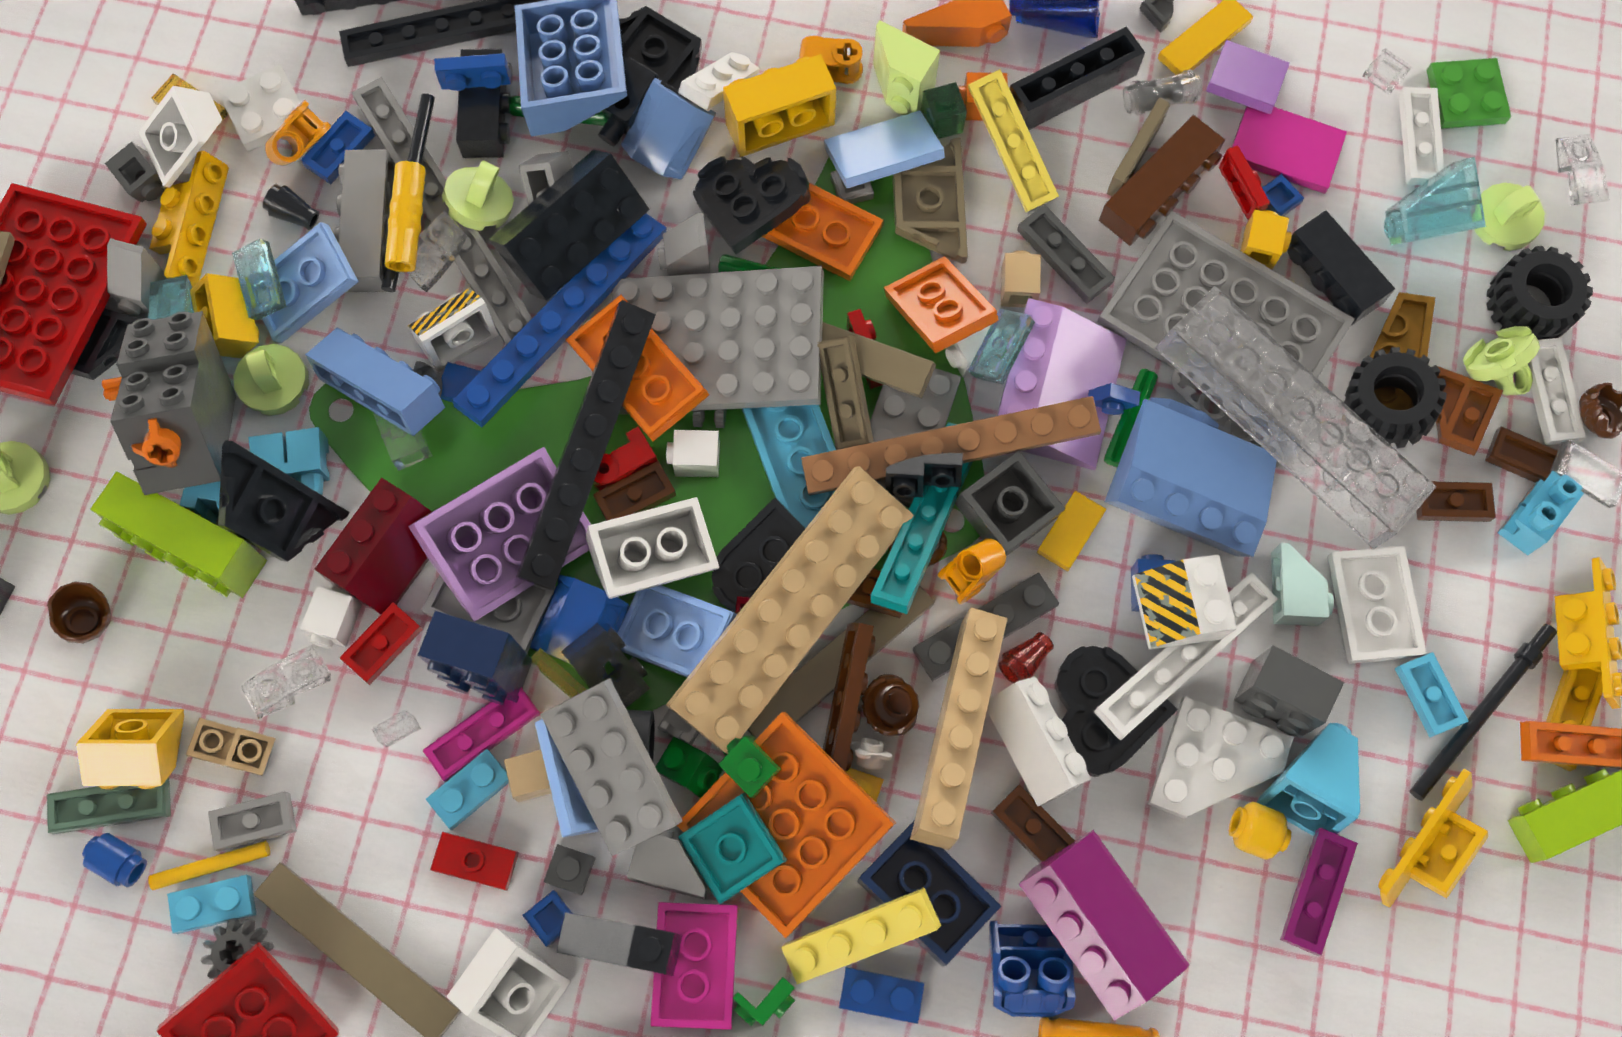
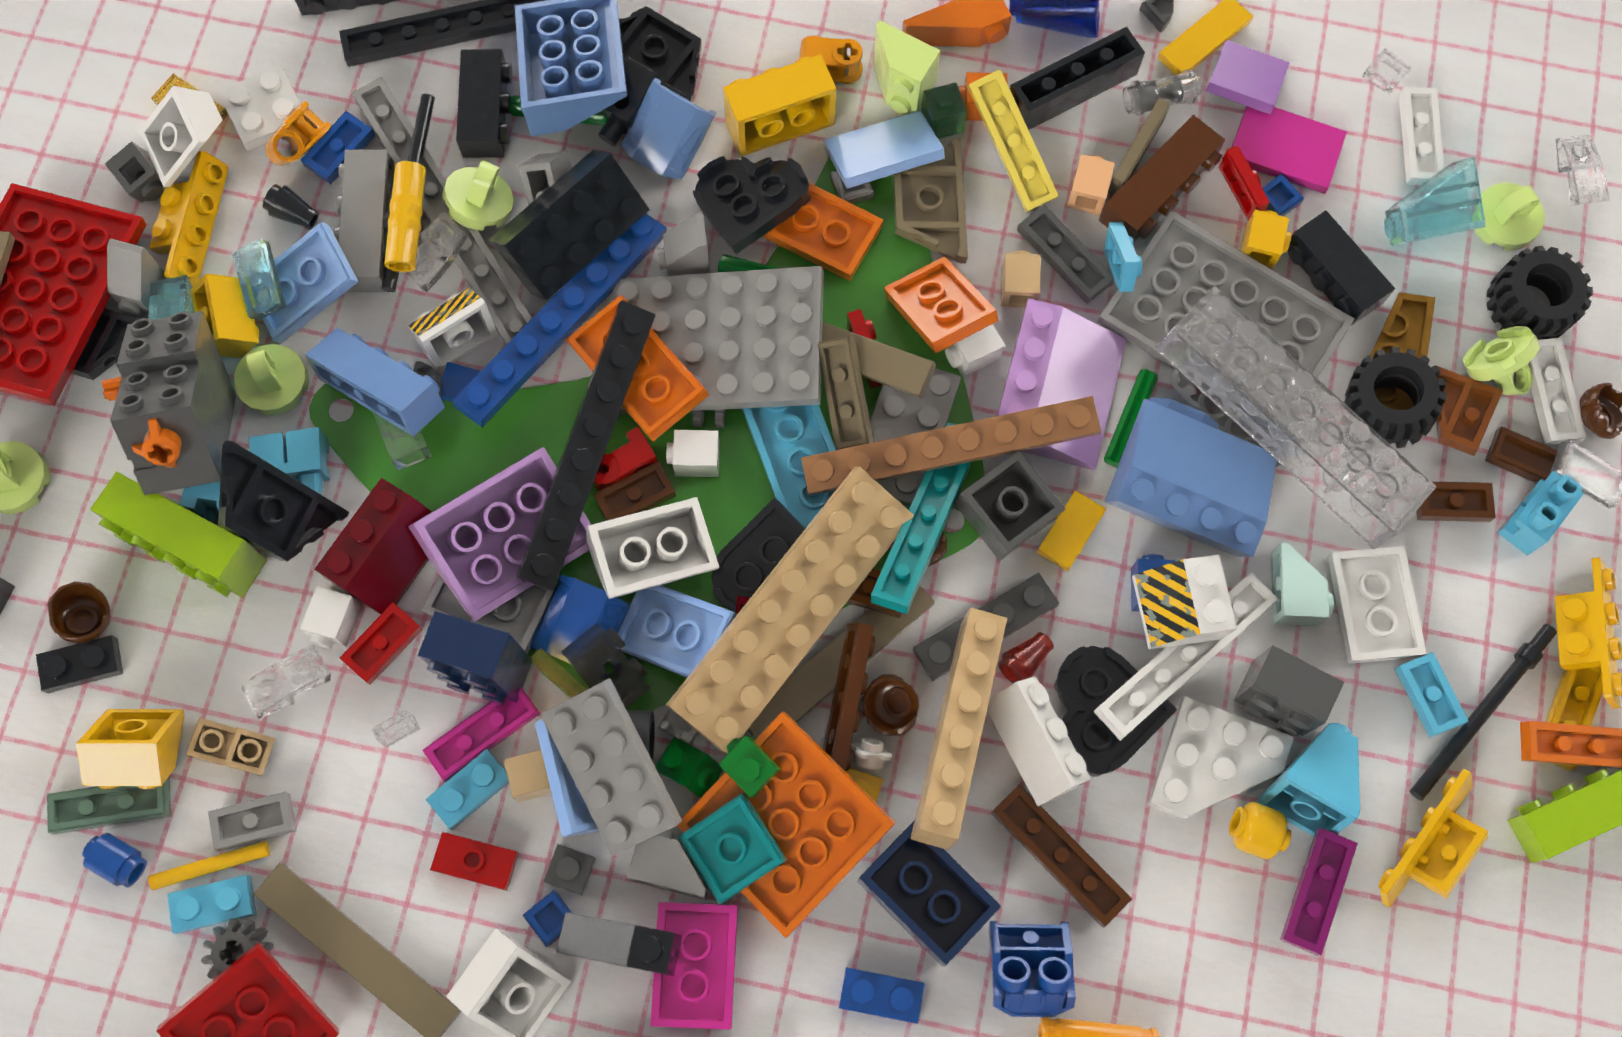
(79, 664): none -> black plate
(472, 71): blue plate -> none
(707, 85): white plate -> none
(776, 1003): green bracket -> none
(861, 936): light yellow plate -> none
(909, 476): black slope -> none
(973, 568): light orange piece -> none
(1001, 346): clear light blue plate -> none
(1090, 184): none -> light nougat brick
(1104, 925): magenta slope -> none
(1114, 398): blue plate -> none
(1122, 257): none -> medium azure plate
(1469, 92): bright green plate -> none

